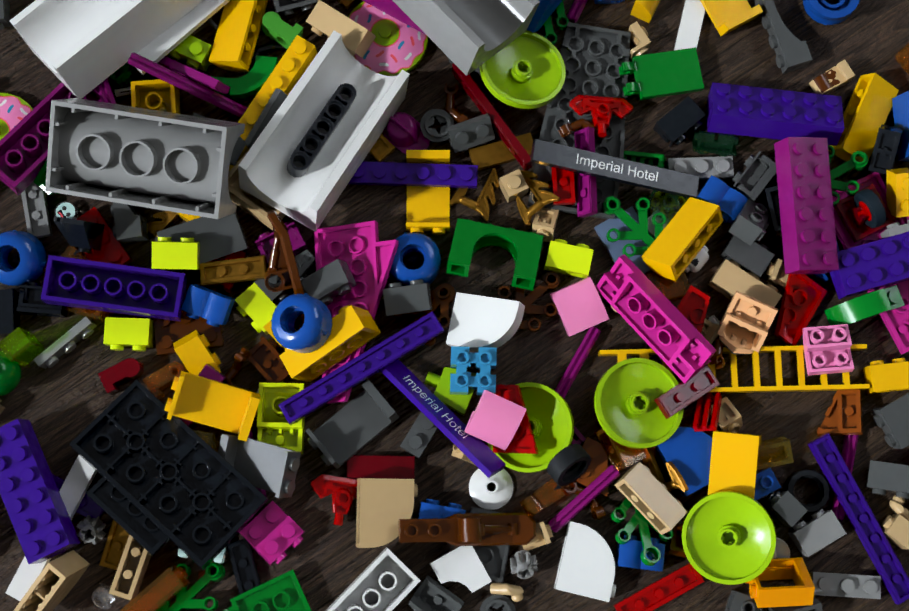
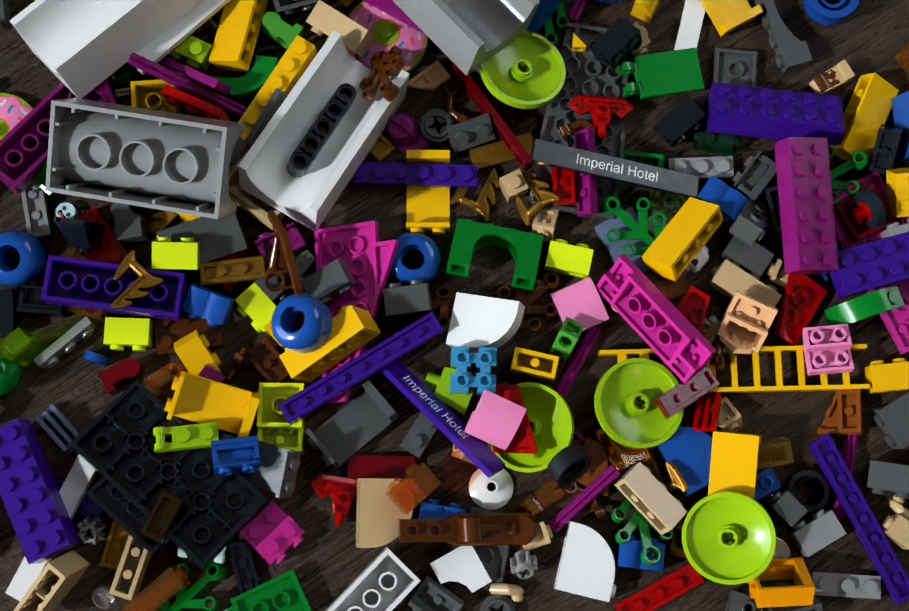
(46, 414): none -> sand blue tile
(96, 358): none -> blue tile
(144, 281): none -> pearl gold piece
(161, 517): none -> dark brown tile
(185, 437): none -> lime plate
(192, 104): none -> red wing
(235, 455): none -> blue hinge
(380, 68): none -> reddish brown plant
(412, 487): none -> clear orange brick
(430, 78): none -> light nougat tile
(534, 364): none -> yellow brick
(566, 338): none -> bright green leg
(577, 44): none -> yellow piece
(617, 44): none -> black hinge
(734, 67): none -> dark grey tile

